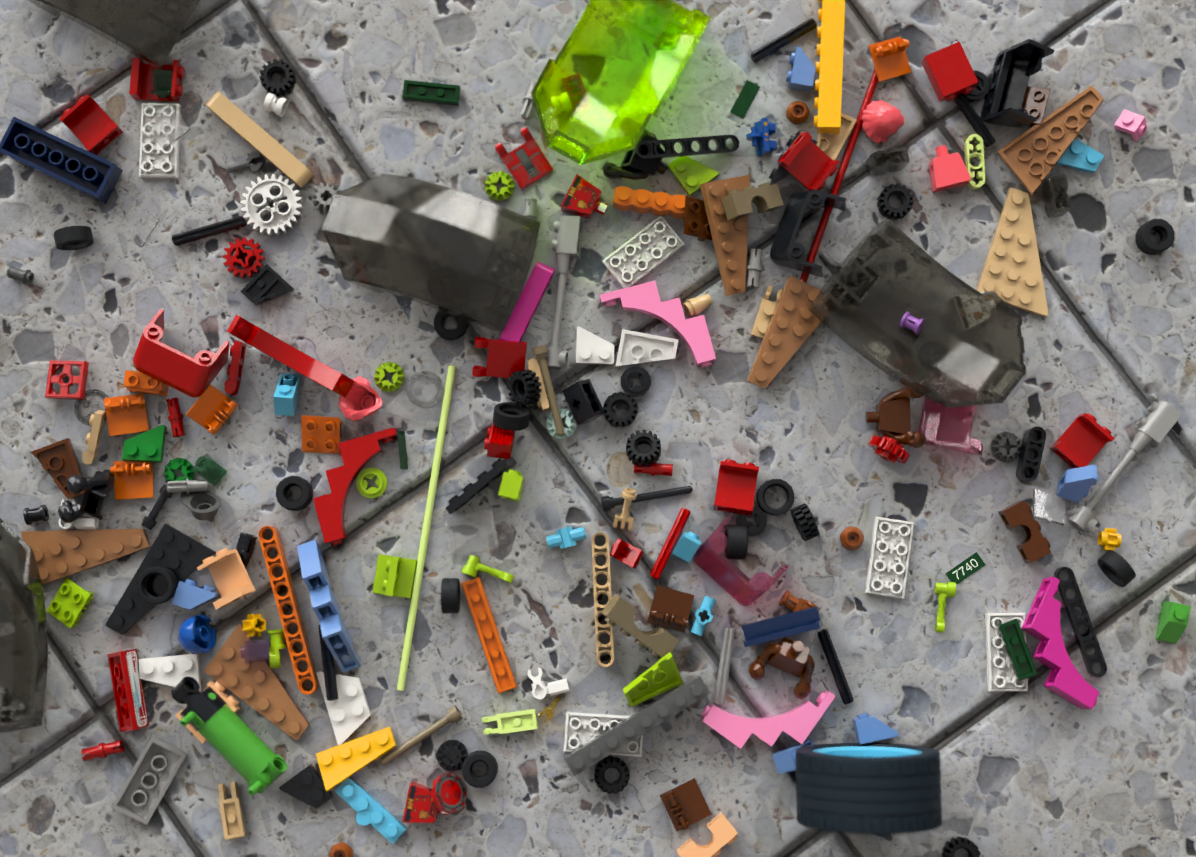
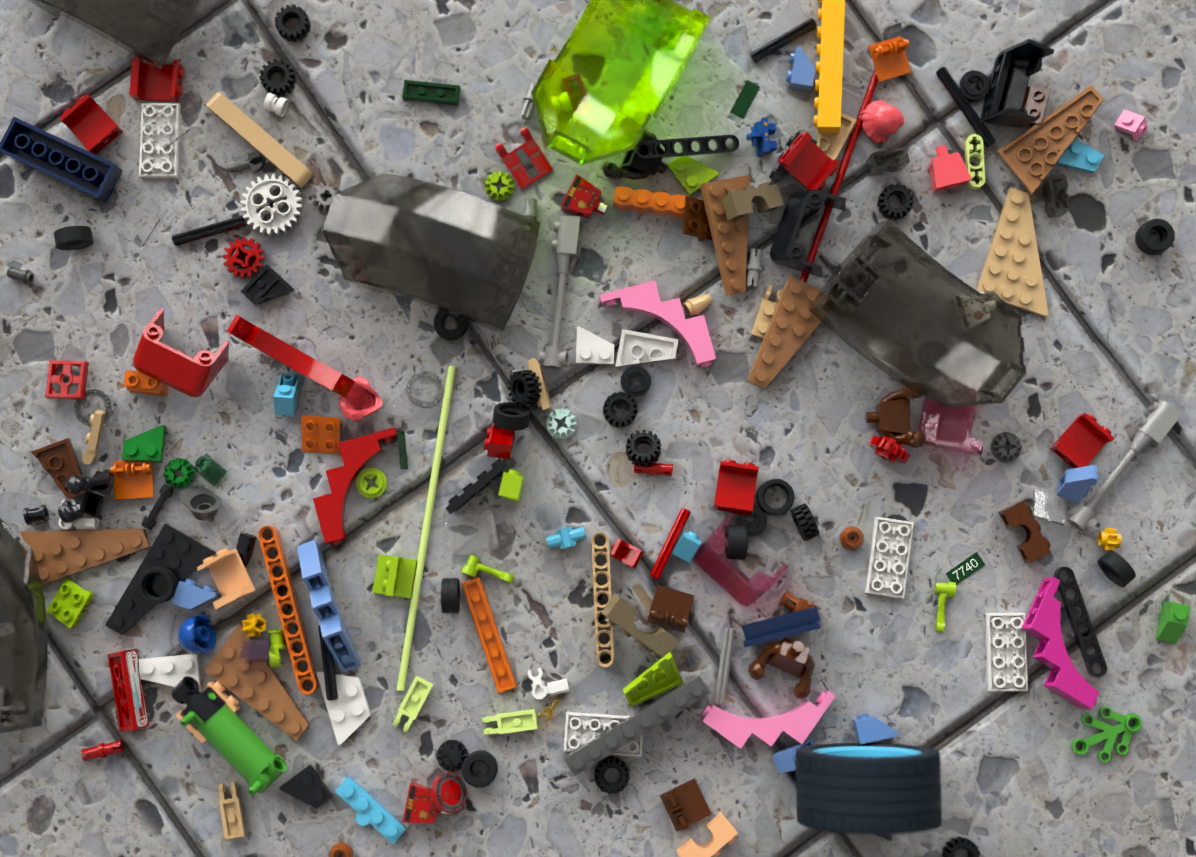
(126, 414): orange hinge -> none
(149, 779): light grey slope -> none
(162, 82): clear green bracket -> none
(175, 417): red pin -> none
(187, 486): light grey axle -> none
(212, 409): orange hinge -> none
(235, 369): red hinge -> none
(283, 487): black tyre -> none
(288, 13): none -> black tyre
(346, 759): yellow wing -> none
(386, 385): lime gear -> none
(413, 701): none -> yellowish green hinge
(452, 715): dark tan piece -> none
(502, 357): red flag -> none
(527, 303): dark pink beam -> none
(541, 354): dark tan piece -> none
(583, 402): black brick -> none
(610, 502): black piece -> none
(628, 495): tan hinge -> none
(643, 252): white tile -> none
(707, 605): medium azure axle -> none
(793, 116): dark orange plate -> none
(835, 666): black axle -> none
(916, 324): medium lavender bush -> none
(949, 72): red brick -> none
(1017, 649): dark green tile -> none
(1037, 447): black beam -> none
(1109, 733): none -> bright green plant

